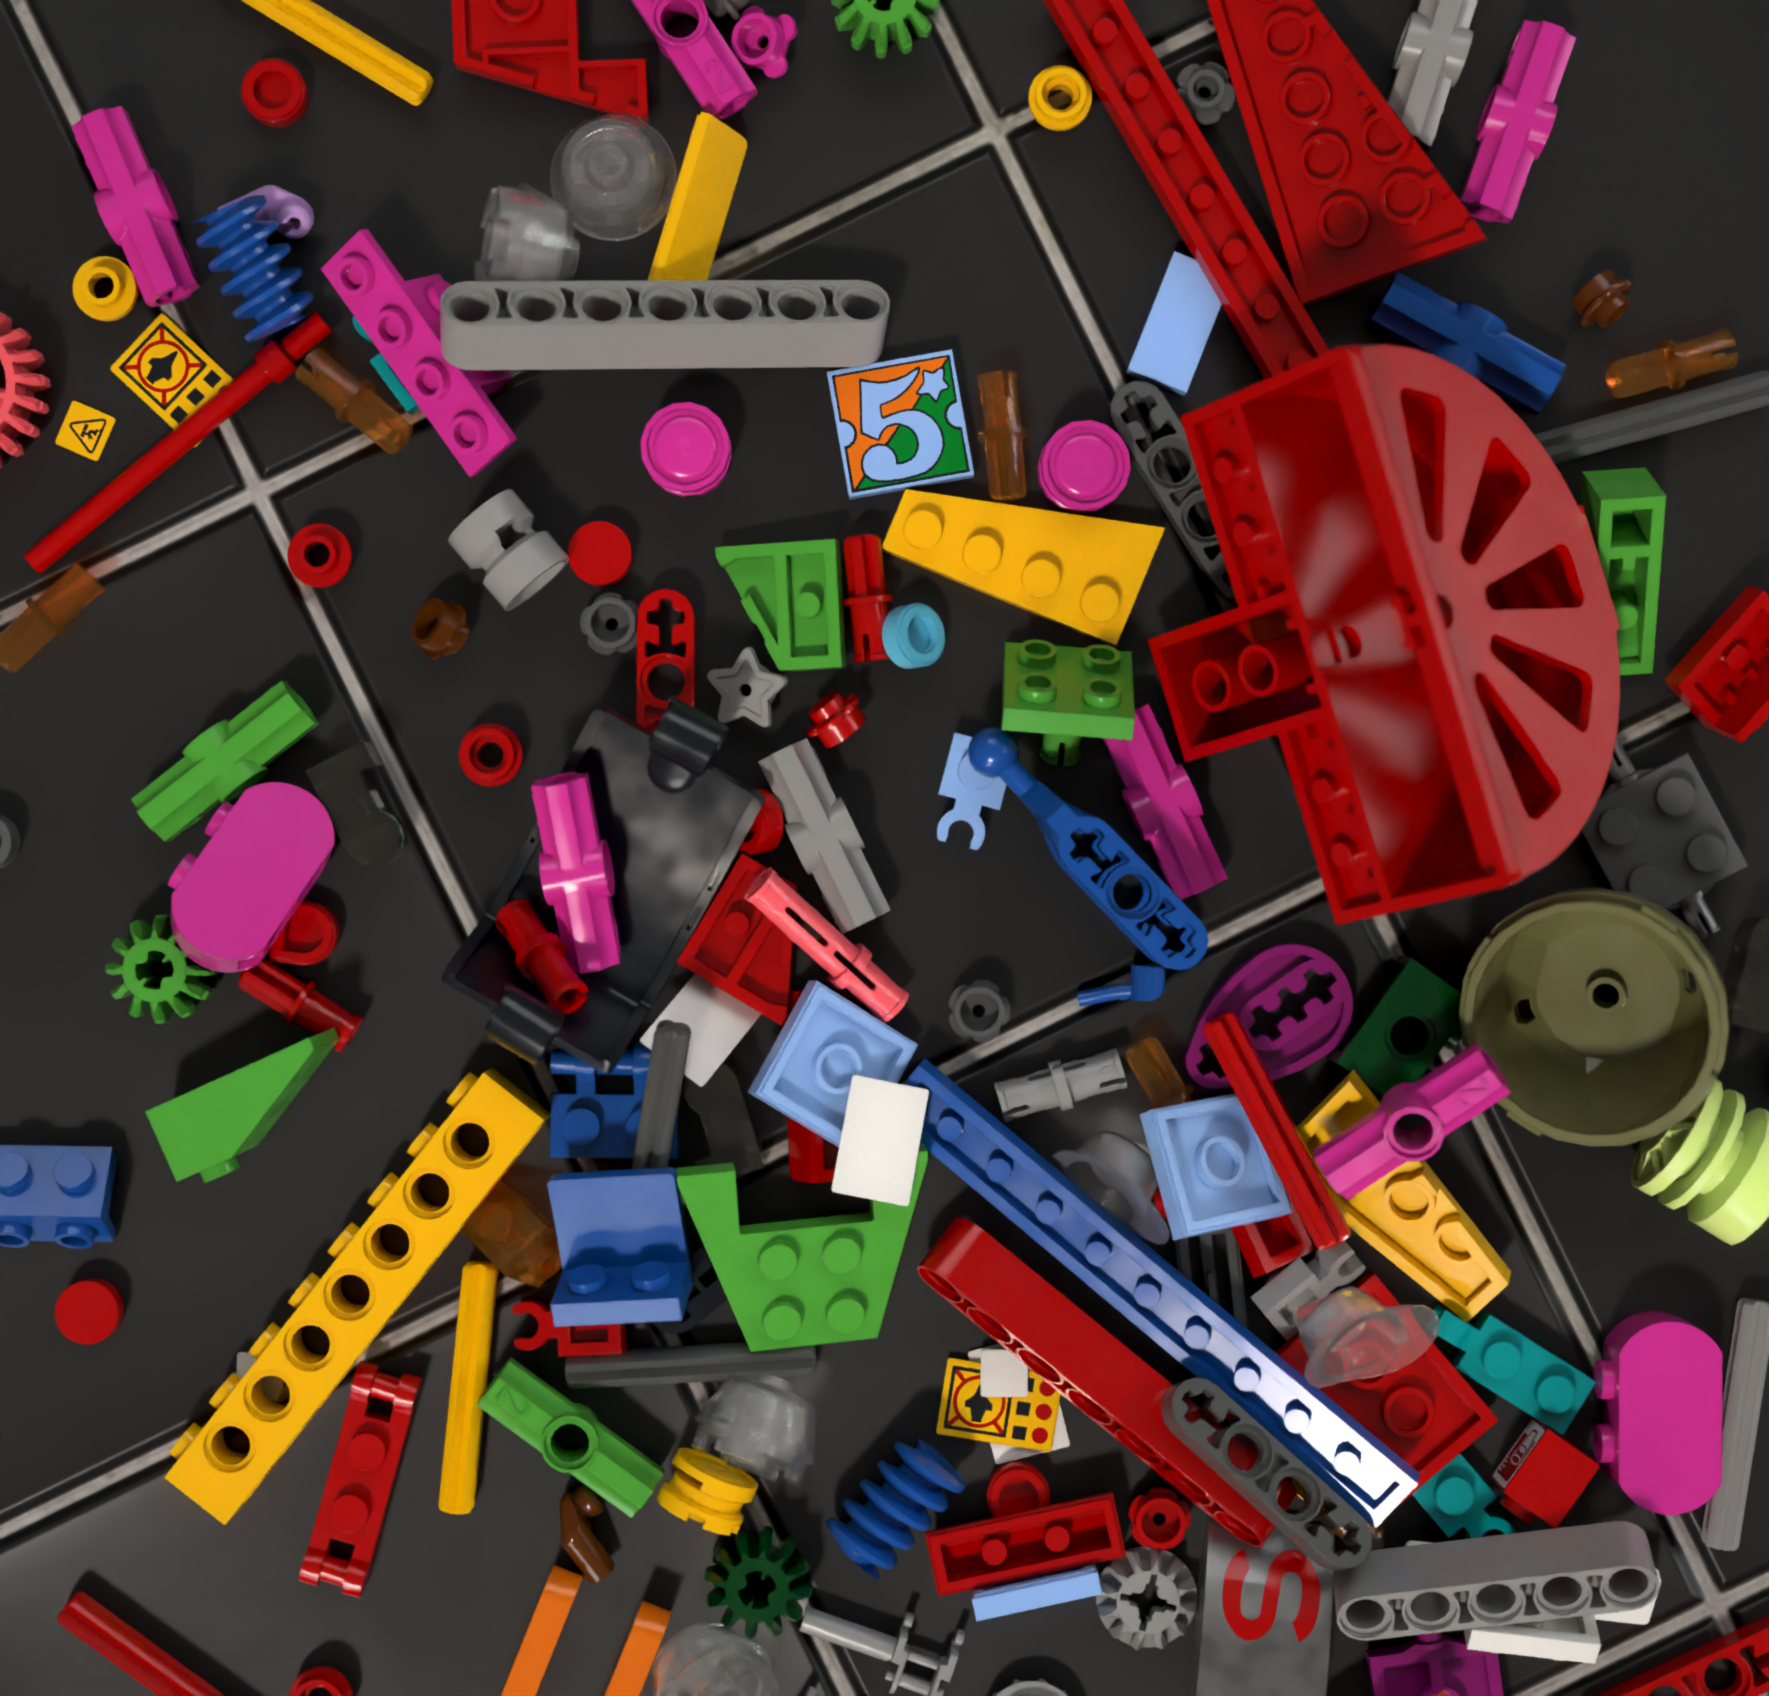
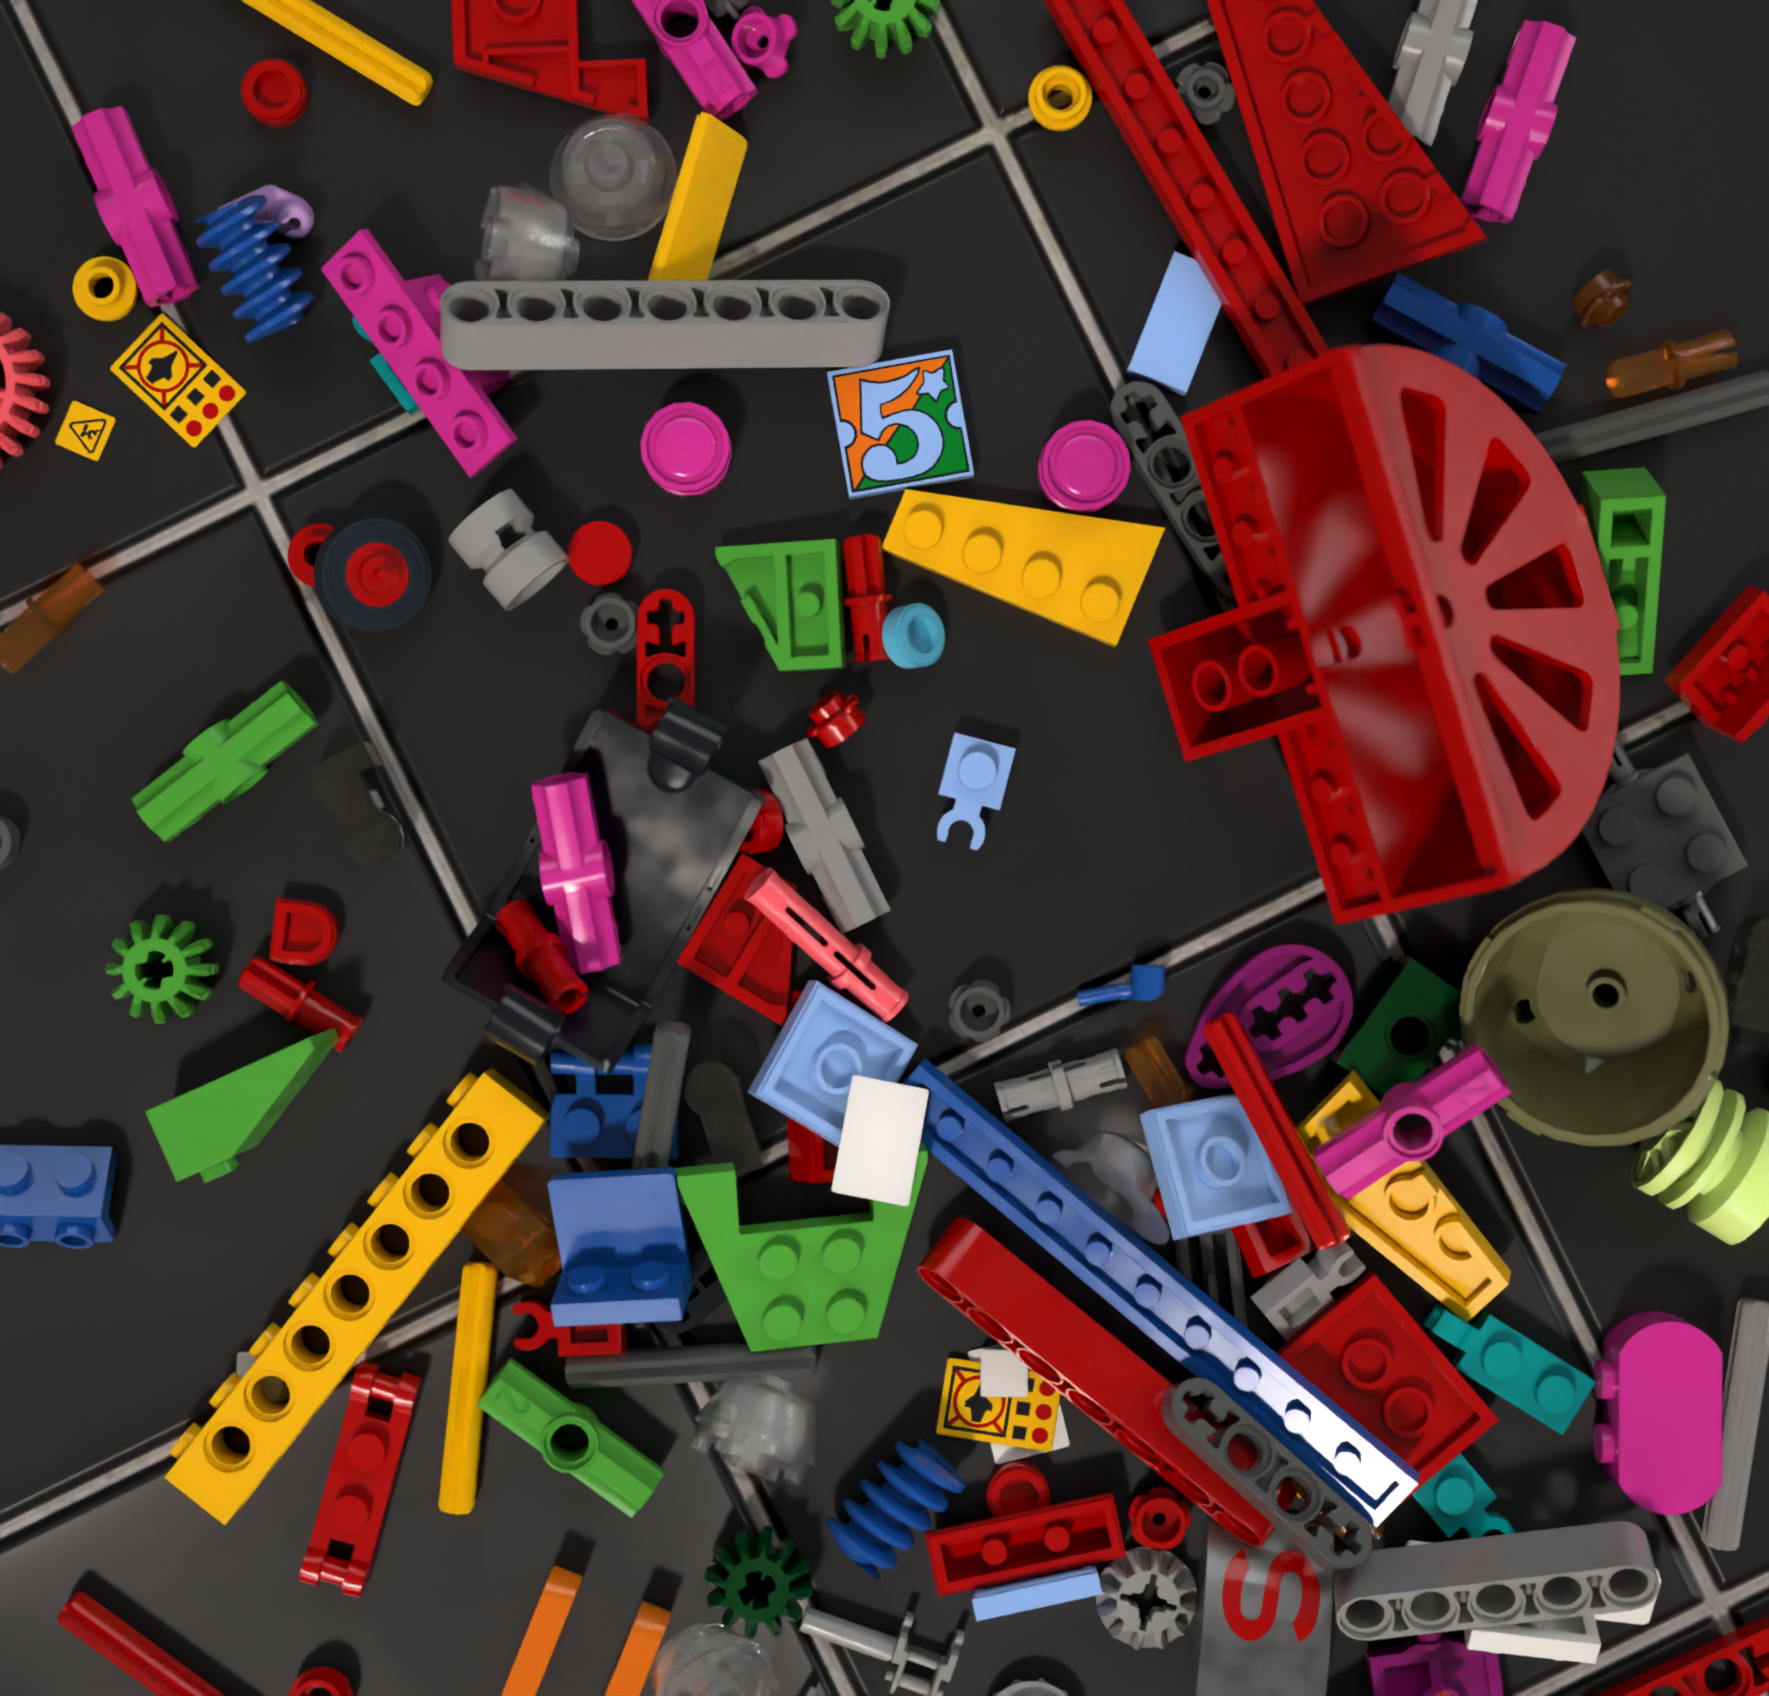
(89, 1311): red tile -> none
(249, 875): dark pink brick -> none
(272, 363): red bar -> none
(355, 401): clear orange axle -> none
(372, 574): none -> black wheel
(440, 627): reddish brown plate -> none
(471, 750): red plate -> none
(577, 1536): reddish brown arm -> none
(707, 1491): yellow wheel -> none
(715, 1025): white sticker -> none
(763, 689): light grey plate -> none
(996, 754): blue piece -> none
(1002, 435): clear orange axle -> none
(1067, 695): bright green plate -> none
(1165, 807): dark pink piece -> none
(1359, 1337): clear piece -> none
(1542, 1475): red brick -> none

